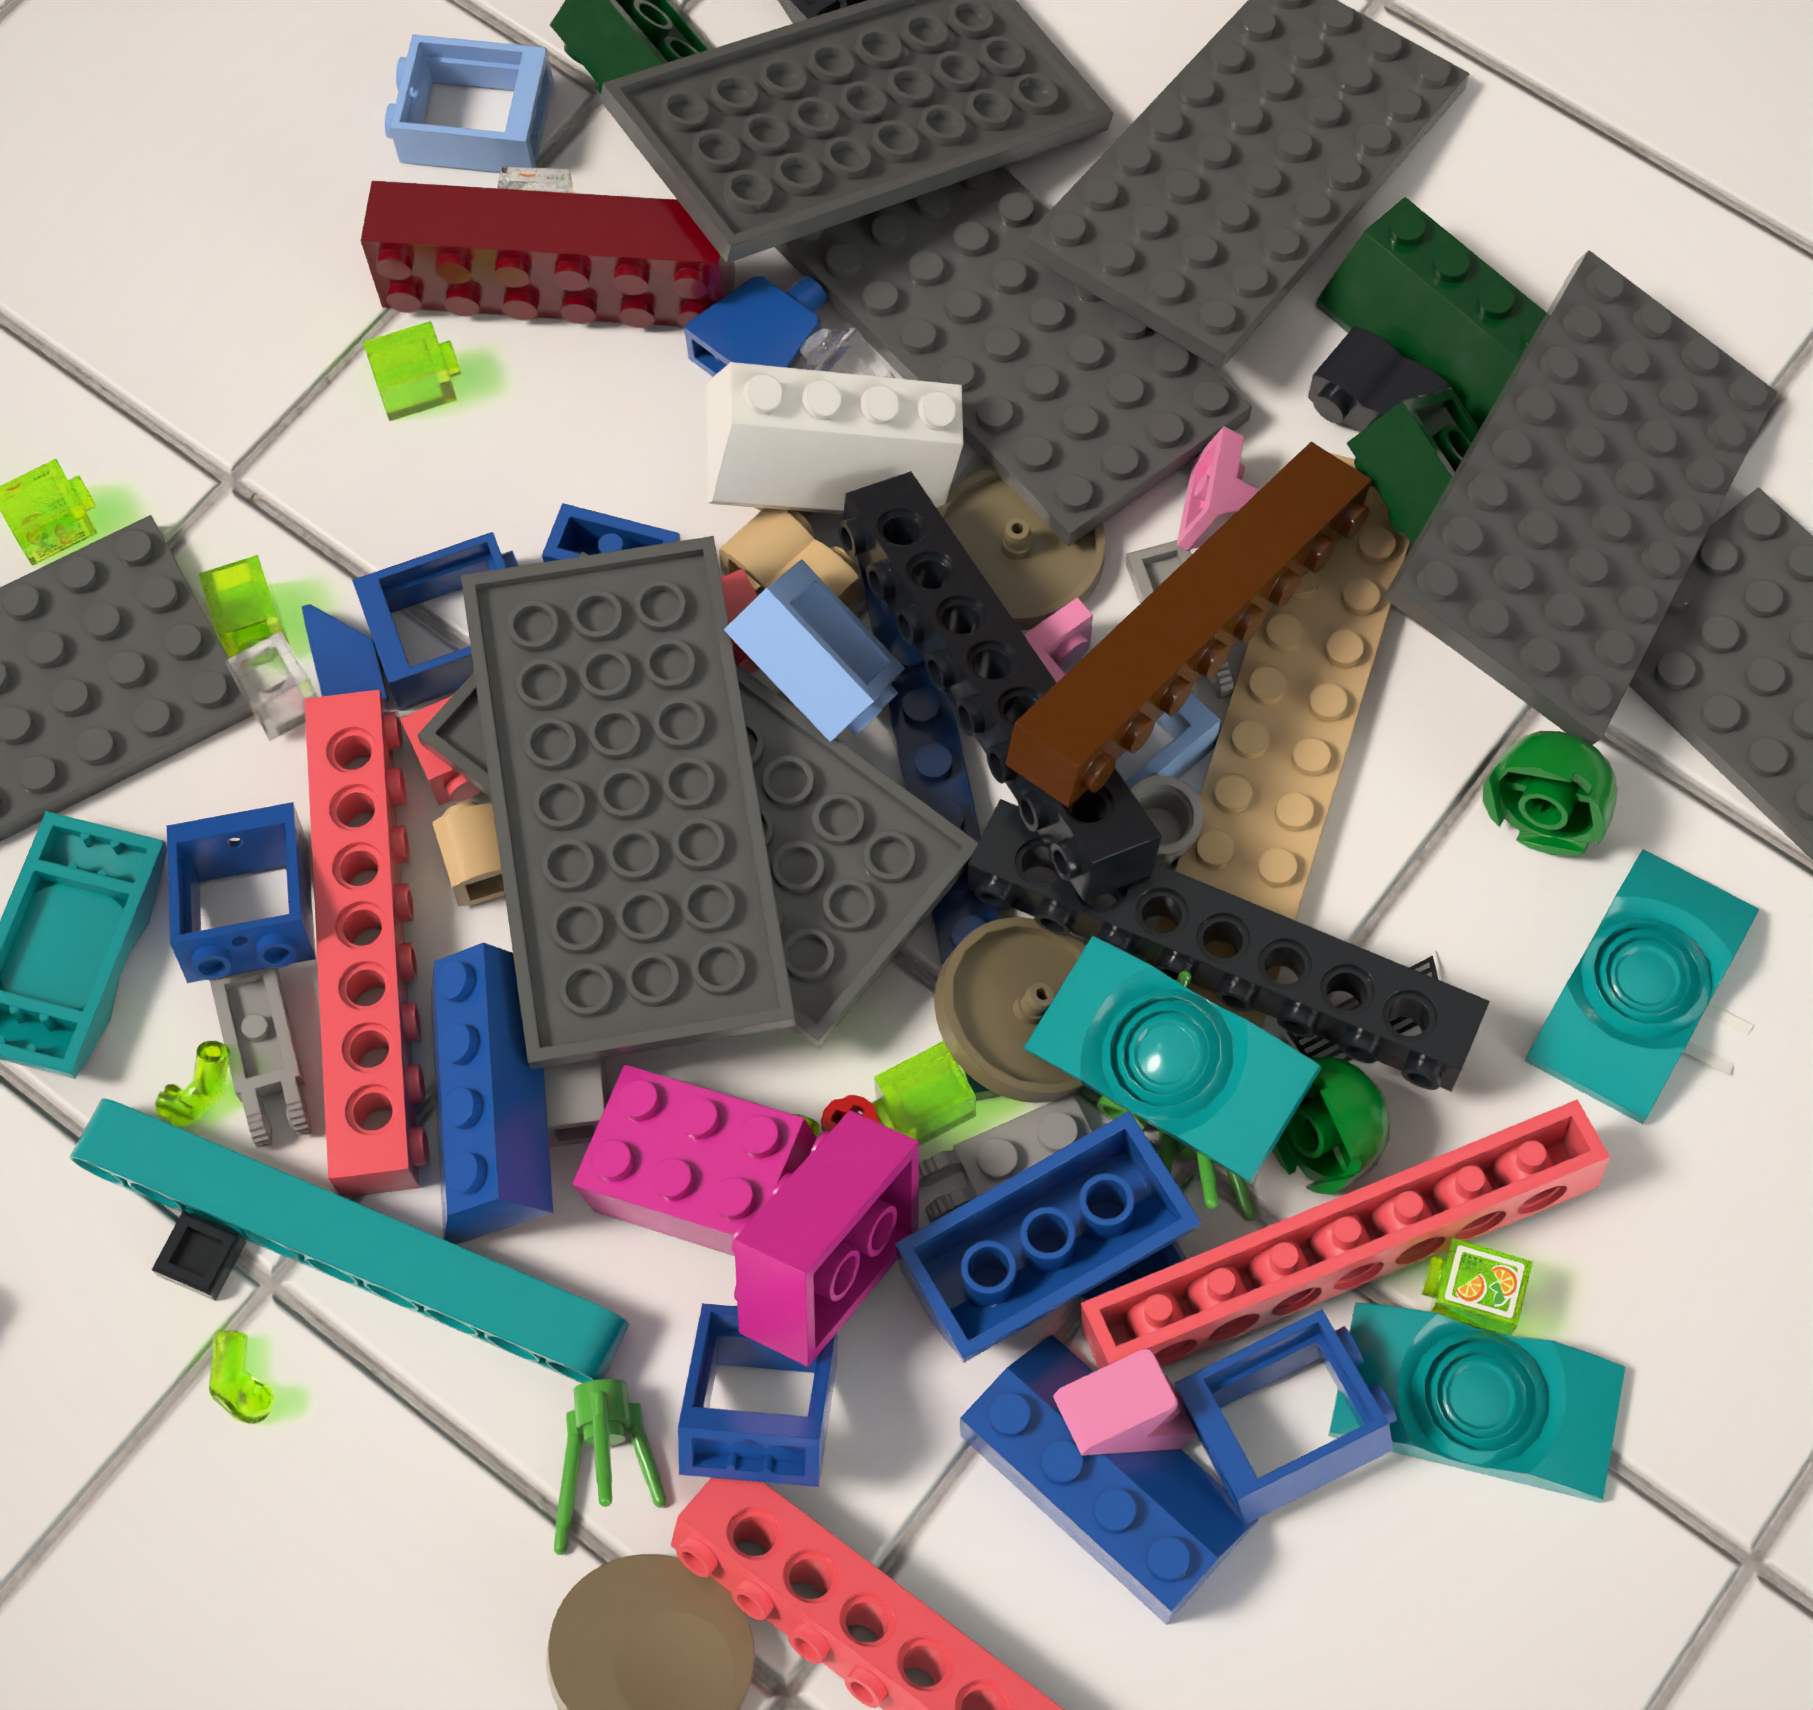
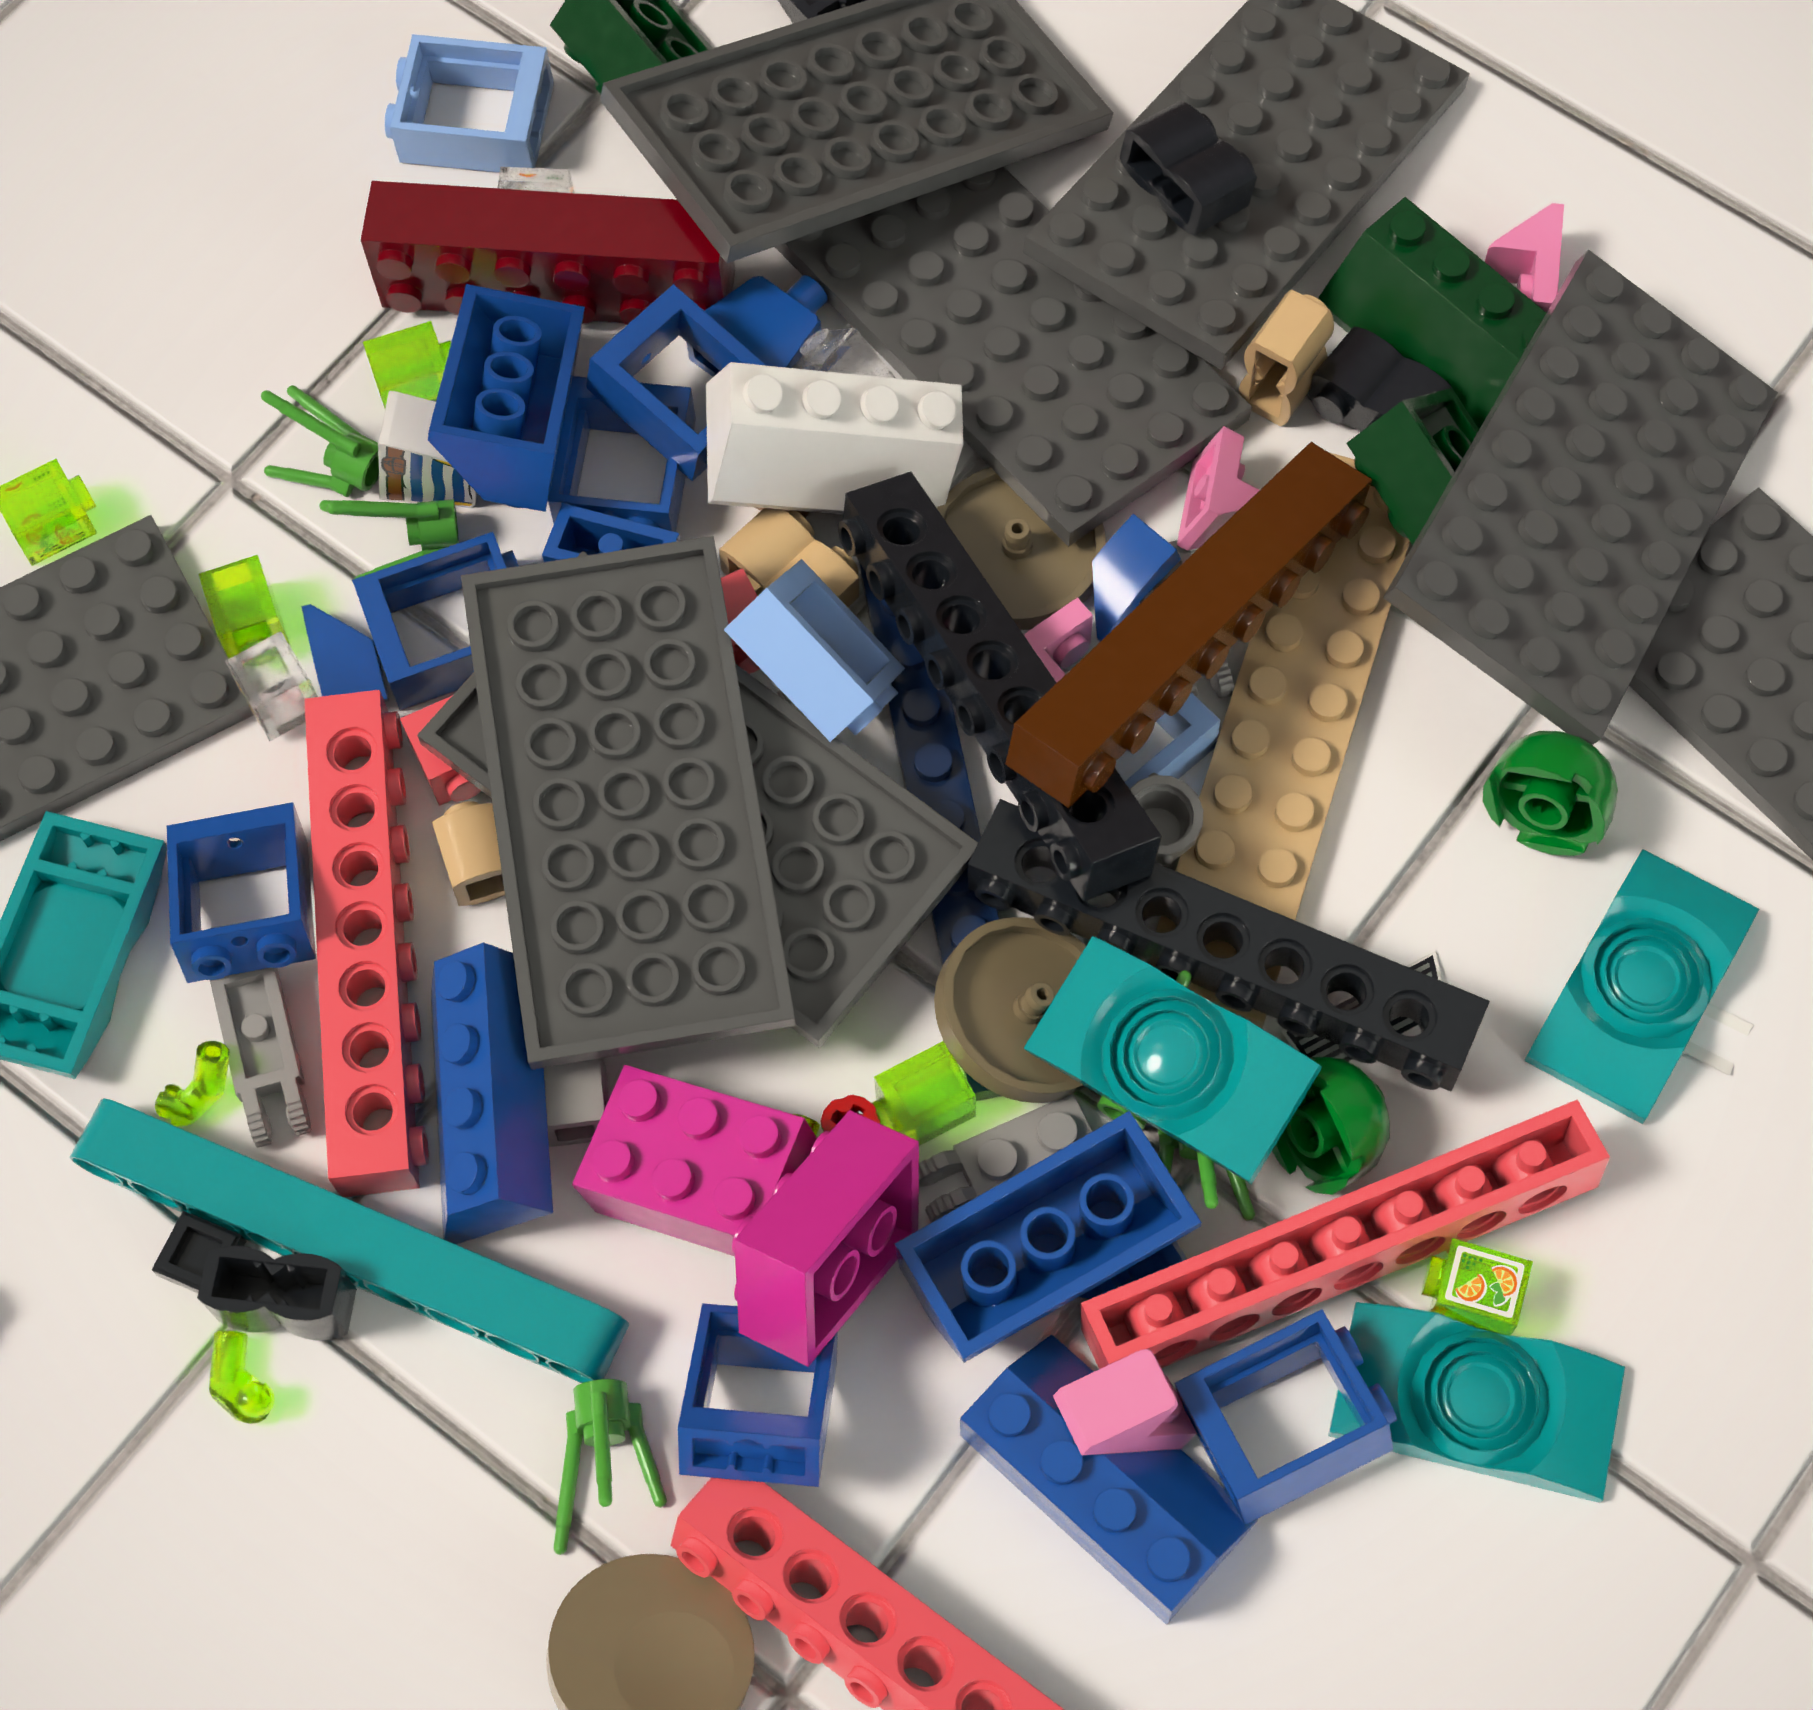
(263, 1293): none -> black brick
(348, 454): none -> bright green plant
(409, 463): none -> white torso
(428, 523): none -> bright green plant
(507, 393): none -> blue slope
(587, 412): none -> blue window
(635, 346): none -> blue window
(1127, 571): none -> blue slope
(1188, 167): none -> black brick
(1286, 356): none -> tan brick
(1532, 255): none -> bright pink slope

